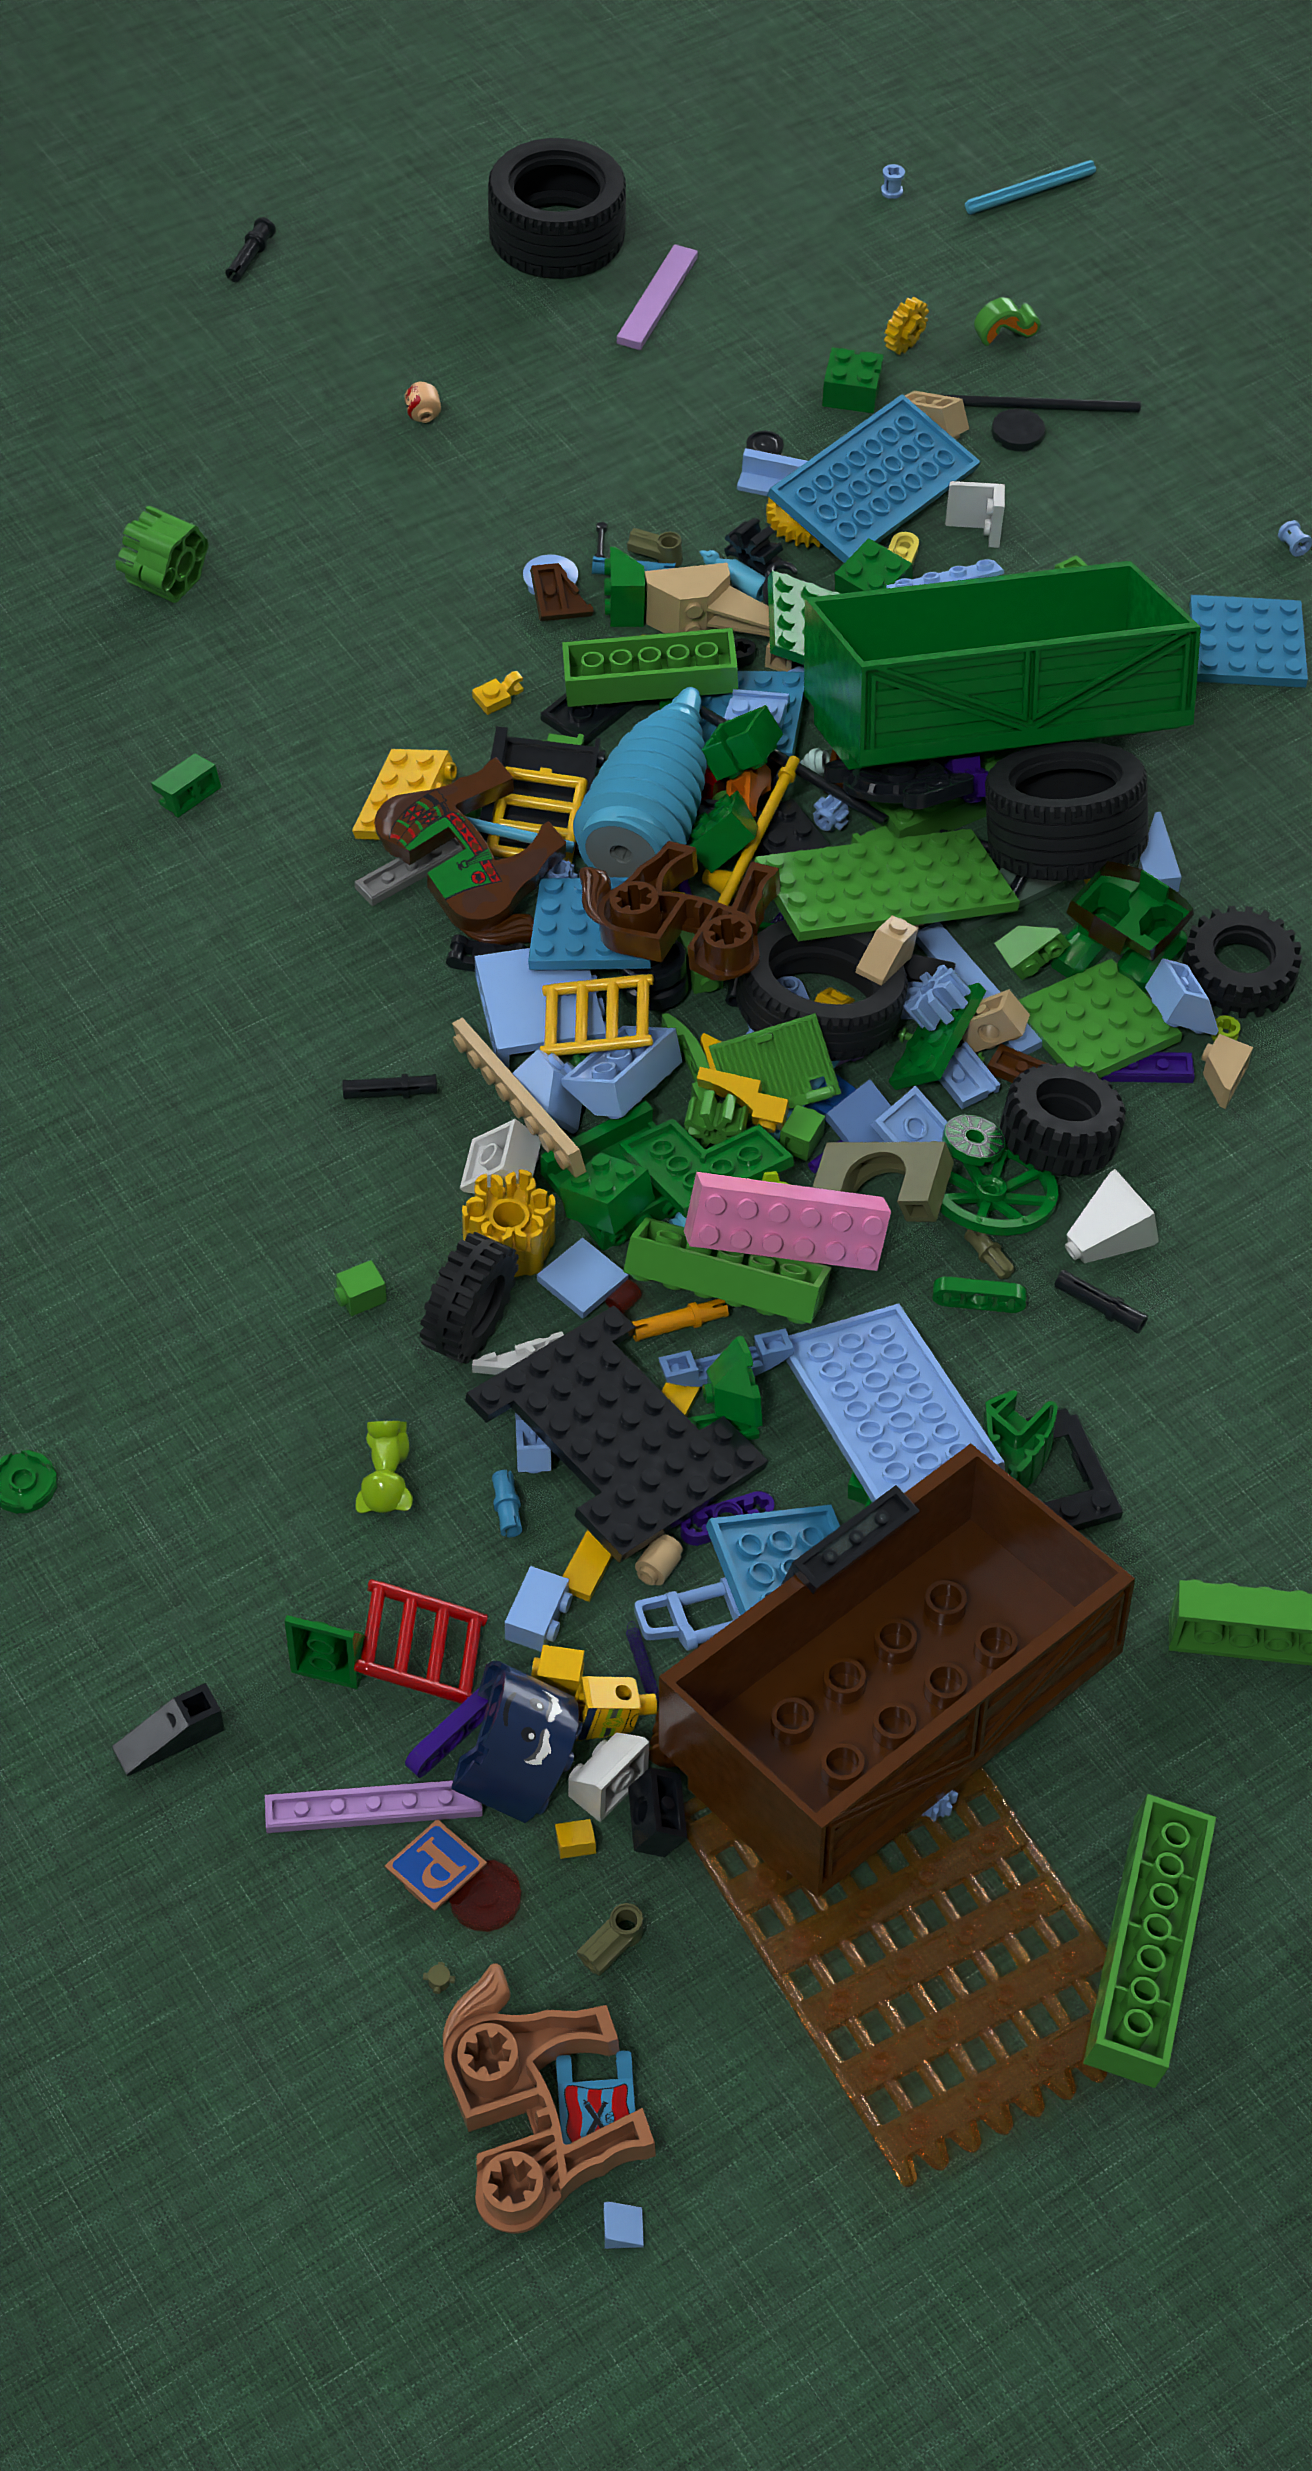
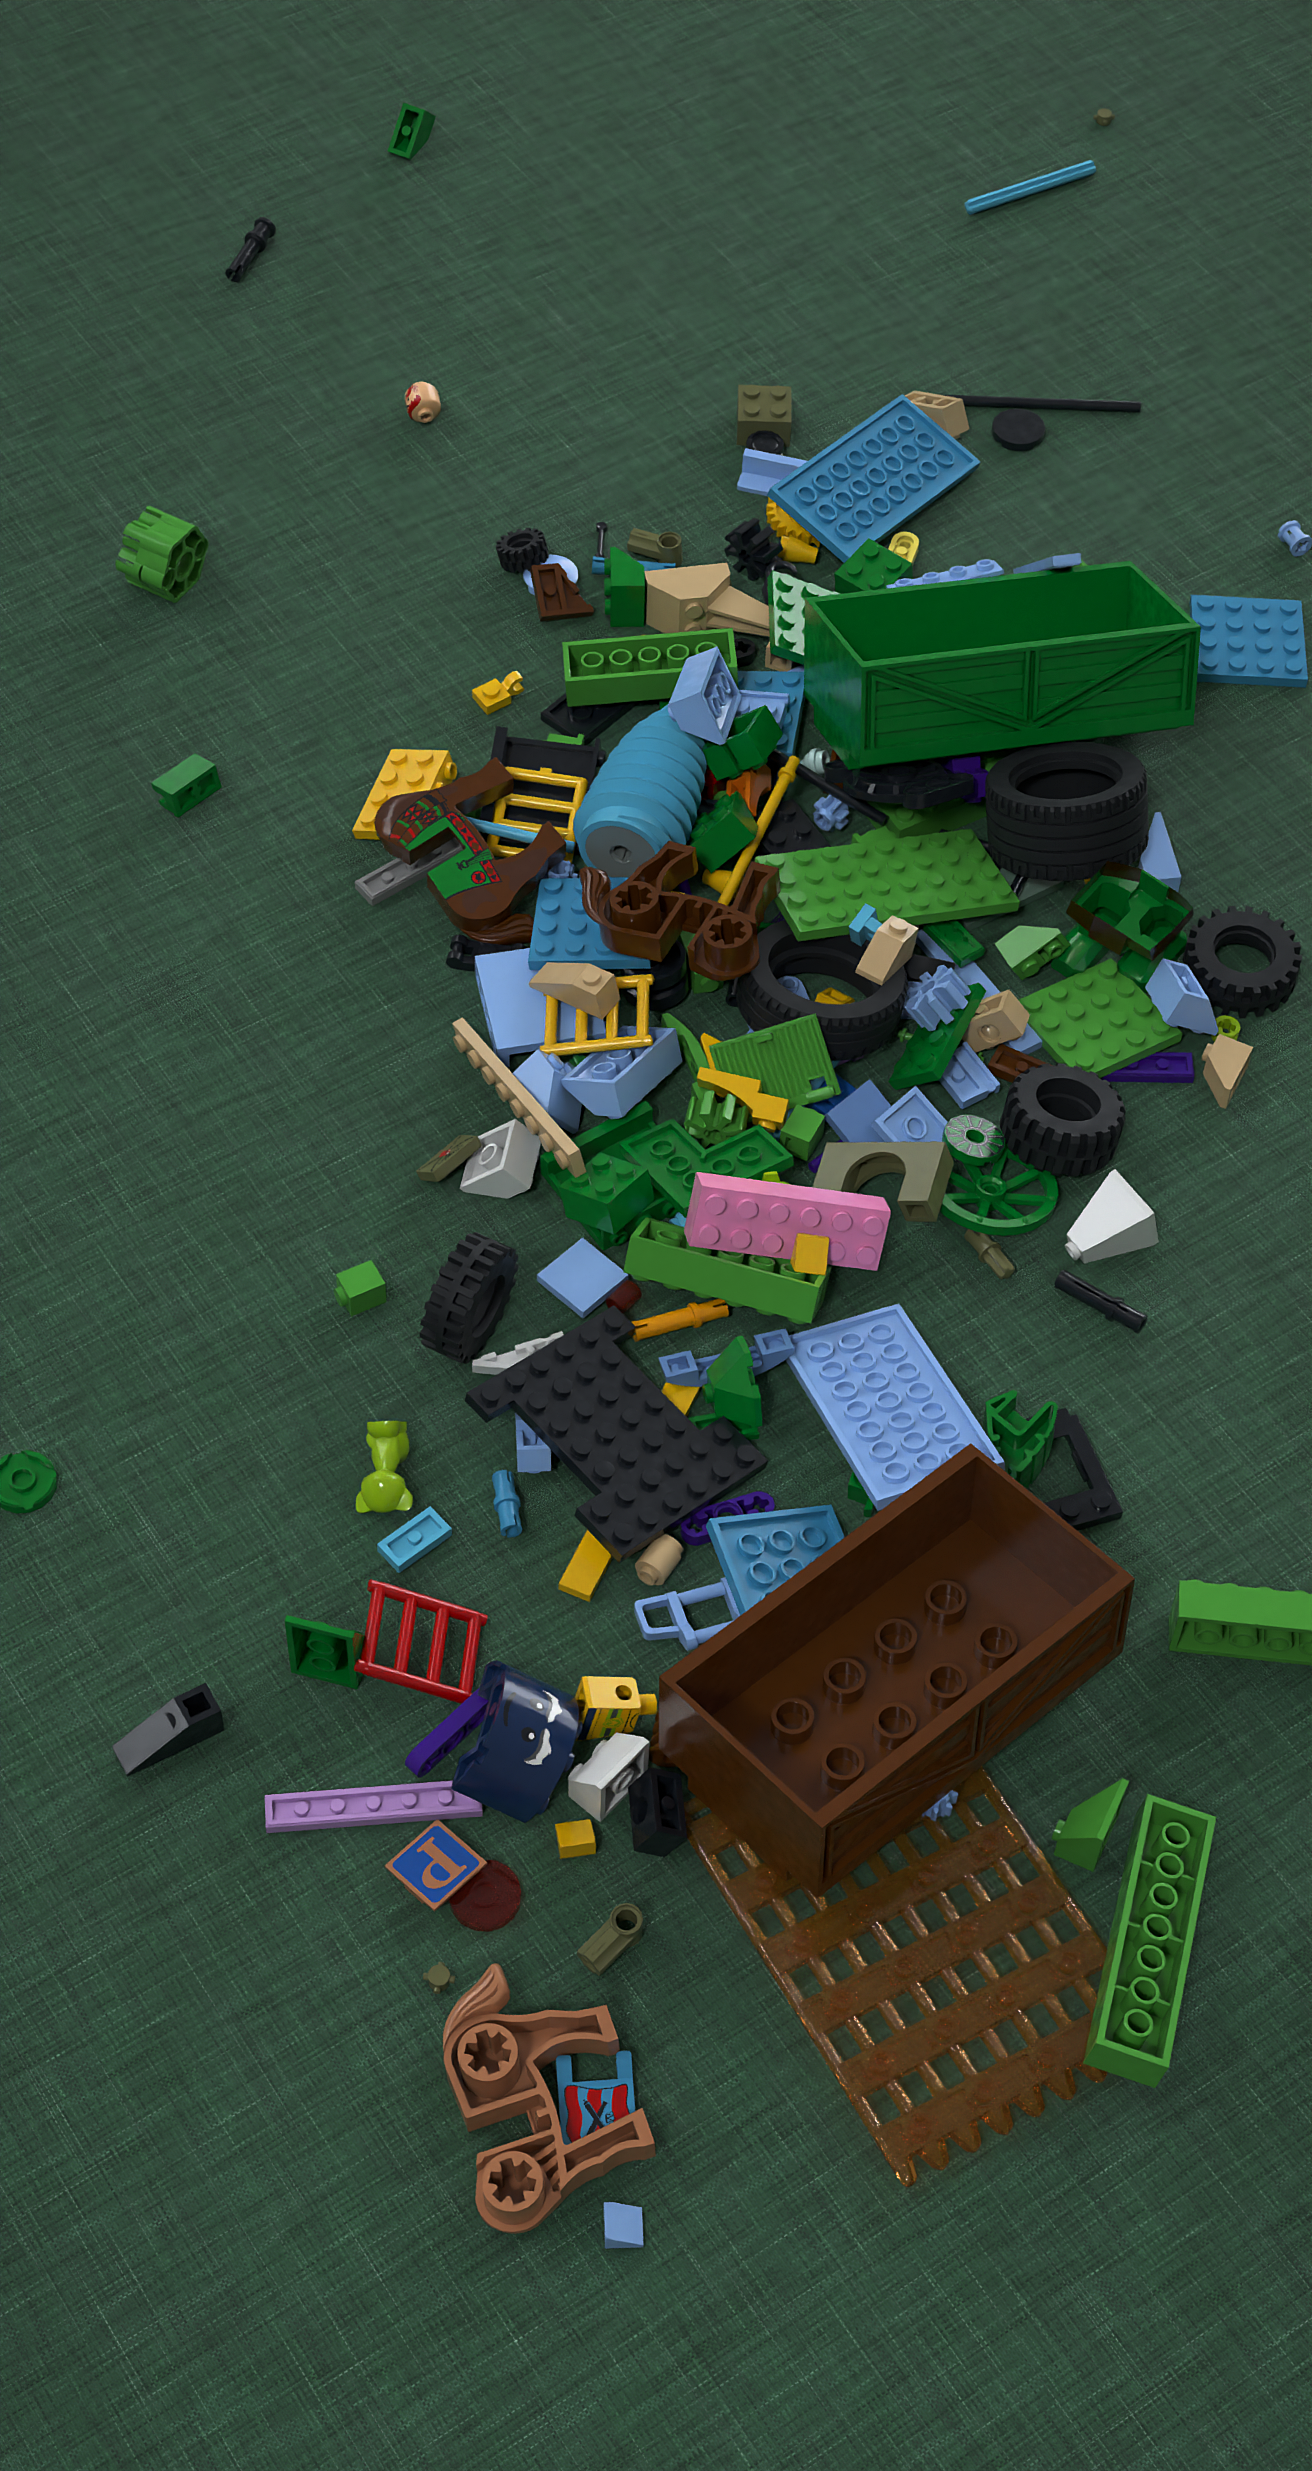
(391, 1086): black pin -> none
(411, 131): none -> green slope
(414, 1539): none -> medium azure plate
(449, 1158): none -> olive tile
(513, 1216): yellow piece -> none
(522, 550): none -> black tyre
(537, 1609): light blue brick -> none
(557, 174): black tyre -> none
(559, 1668): yellow brick -> none
(579, 986): none -> tan slope
(645, 1661): dark purple piece -> none
(657, 297): lavender tile -> none
(705, 697): none -> light blue slope
(741, 576): medium azure wheel -> none
(763, 409): none -> olive brick
(797, 550): none -> yellow cone
(810, 1254): none -> yellow slope
(852, 380): green piece -> none
(853, 1540): black panel -> none
(864, 925): none -> medium azure tile
(893, 177): light blue bush -> none
(906, 325): yellow gear -> none
(955, 941): none -> green plate
(977, 507): white bracket -> none
(997, 1295): green beam -> none
(1005, 313): bright green animal -> none
(1051, 563): none -> light blue tile
(1089, 1827): none -> bright green slope
(1104, 117): none -> olive piece

